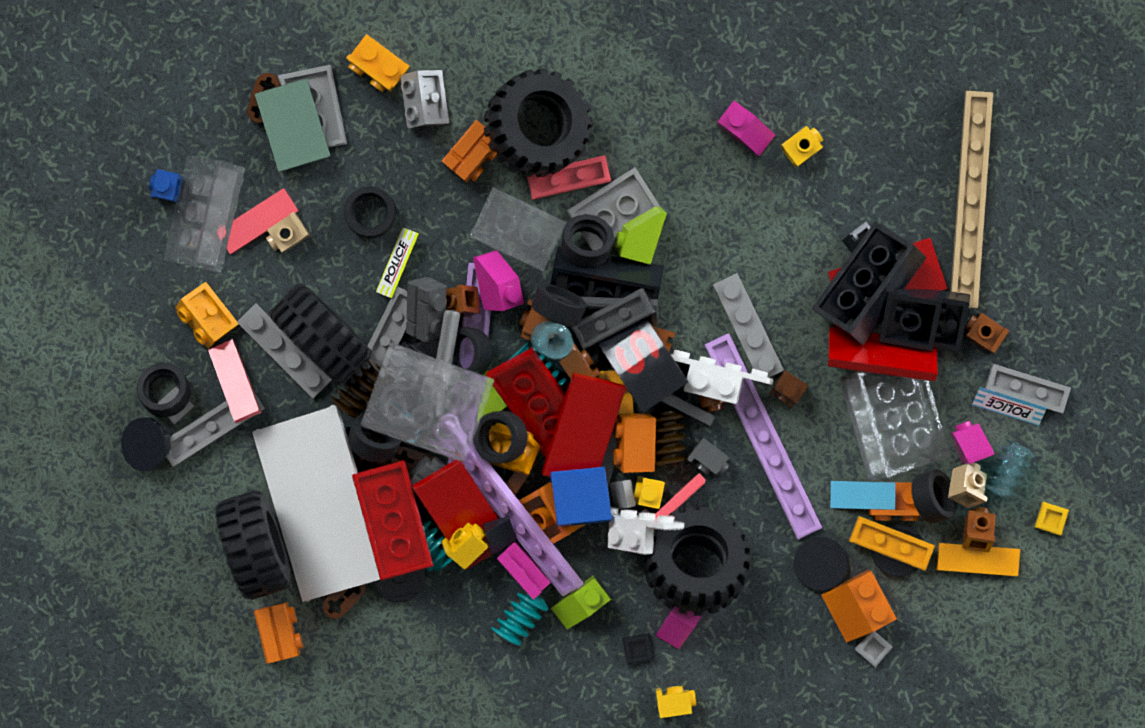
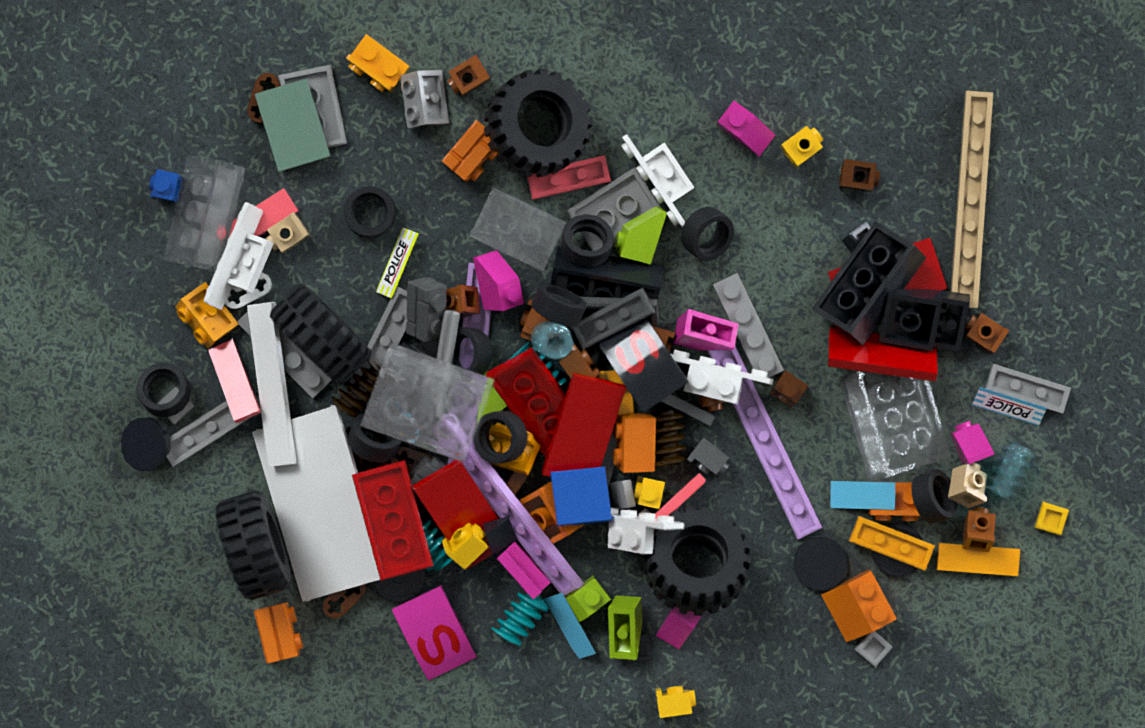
(241, 259): none -> white bracket
(250, 297): none -> white beam
(271, 385): none -> white tile
(434, 632): none -> dark pink slope
(471, 66): none -> dark orange brick
(570, 625): none -> medium azure sticker
(625, 627): none -> lime slope
(665, 175): none -> white bracket
(704, 332): none -> dark pink slope
(717, 244): none -> black tyre
(848, 170): none -> reddish brown brick

